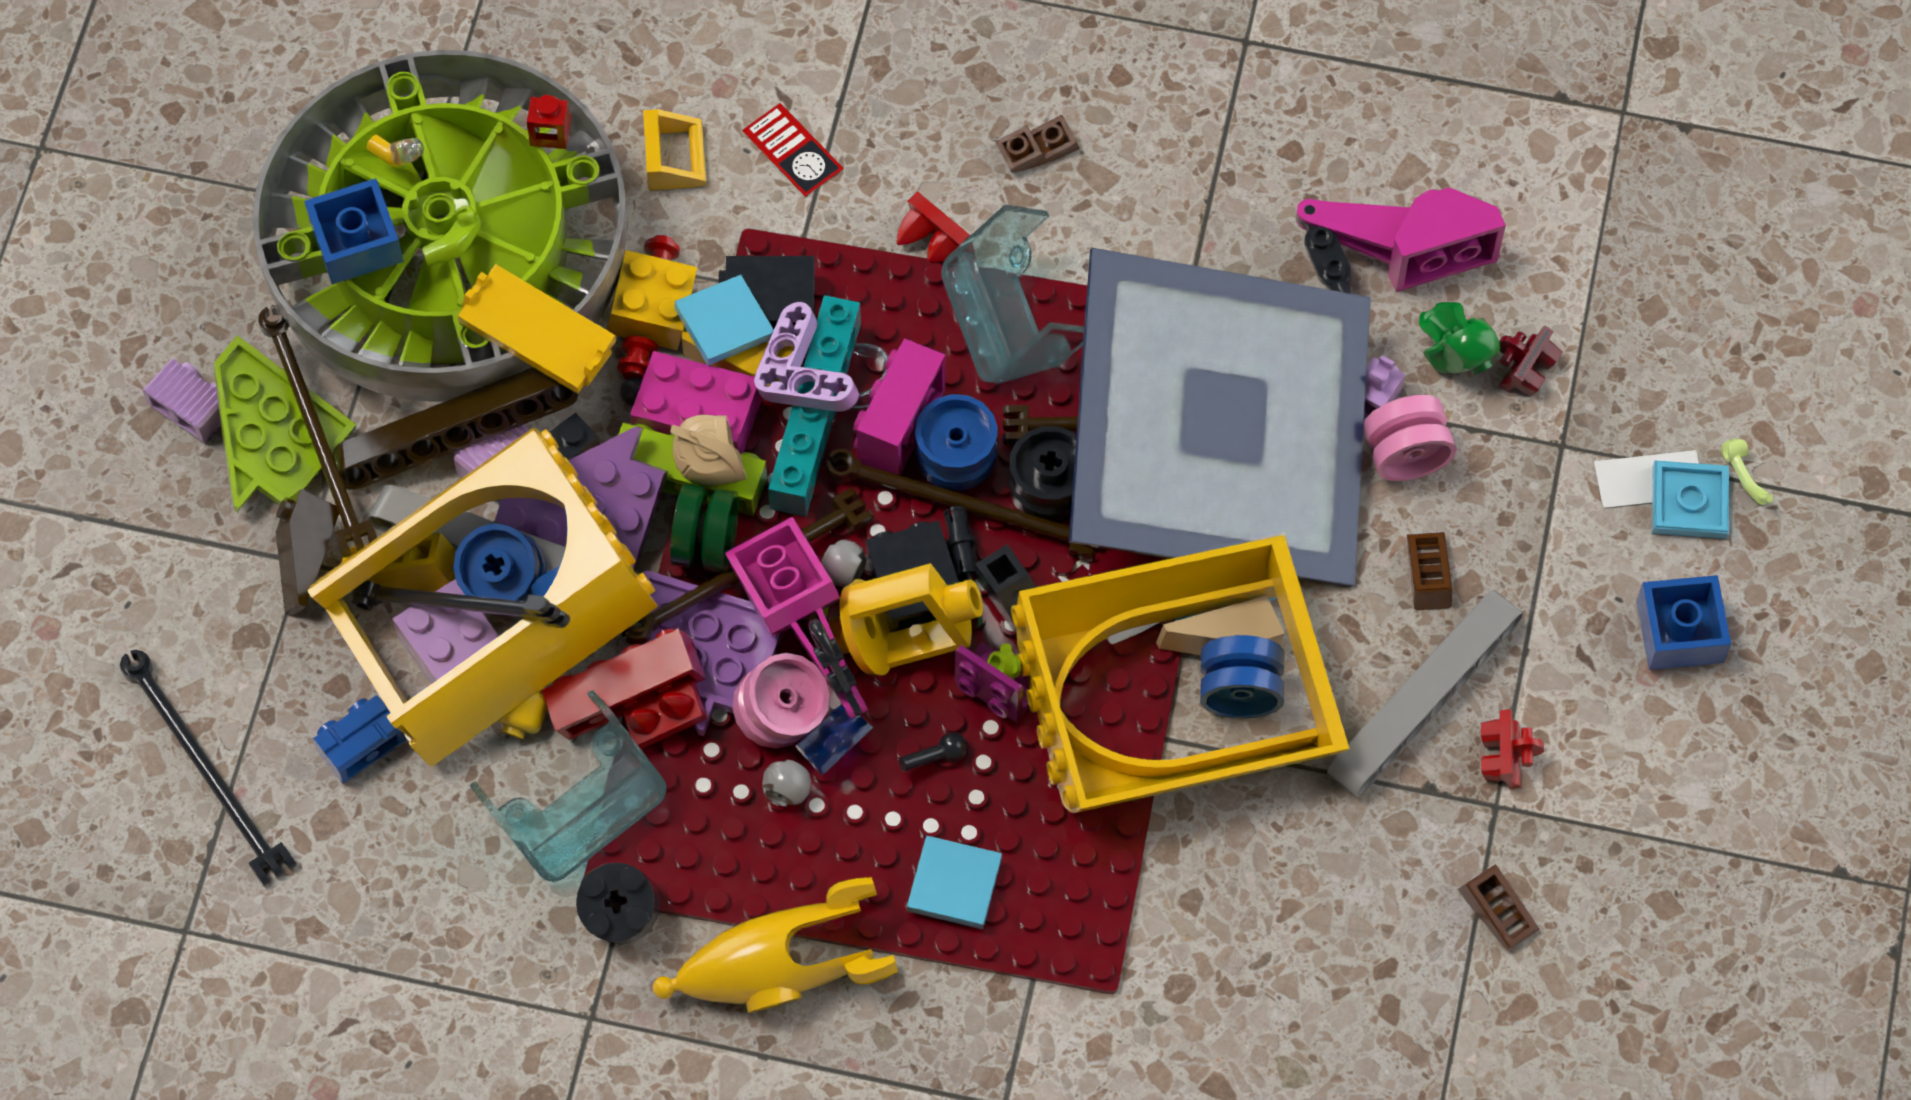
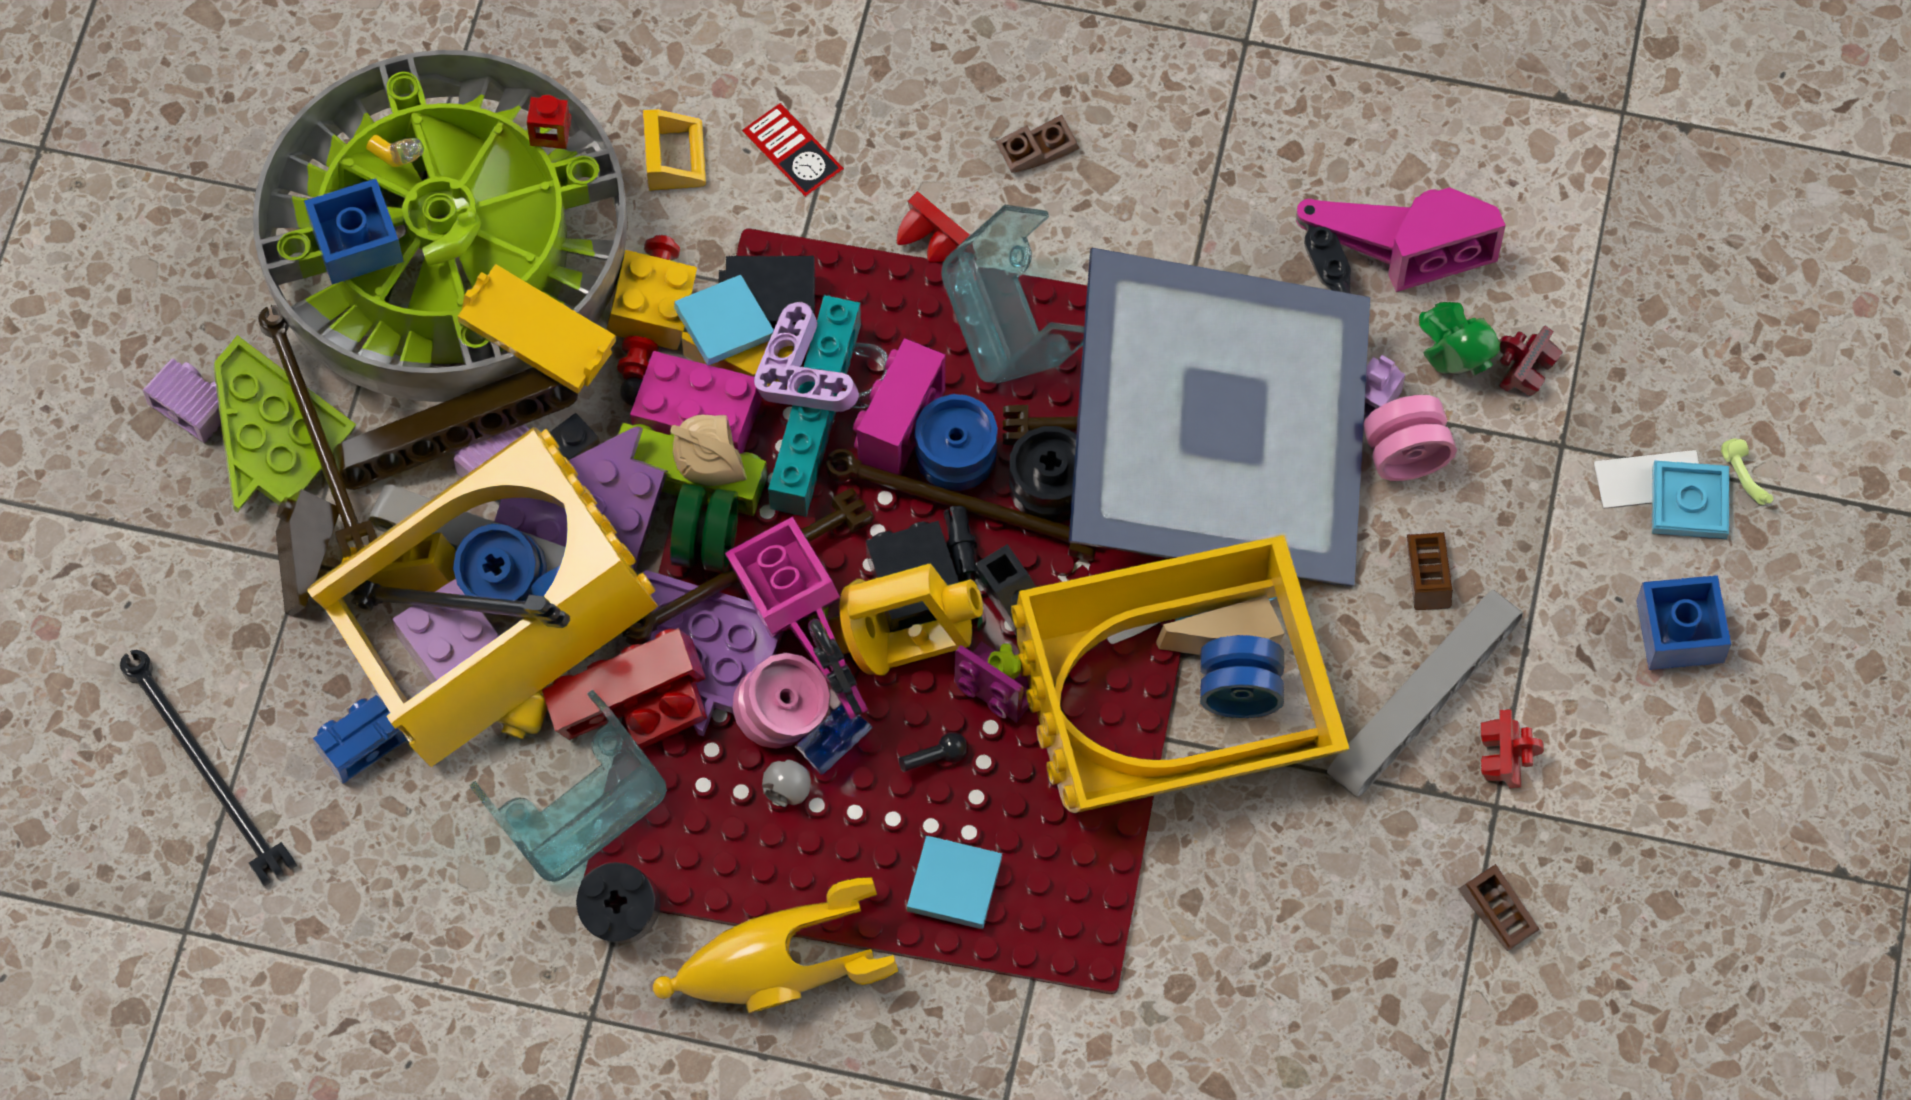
(844, 562): light grey piece -> none

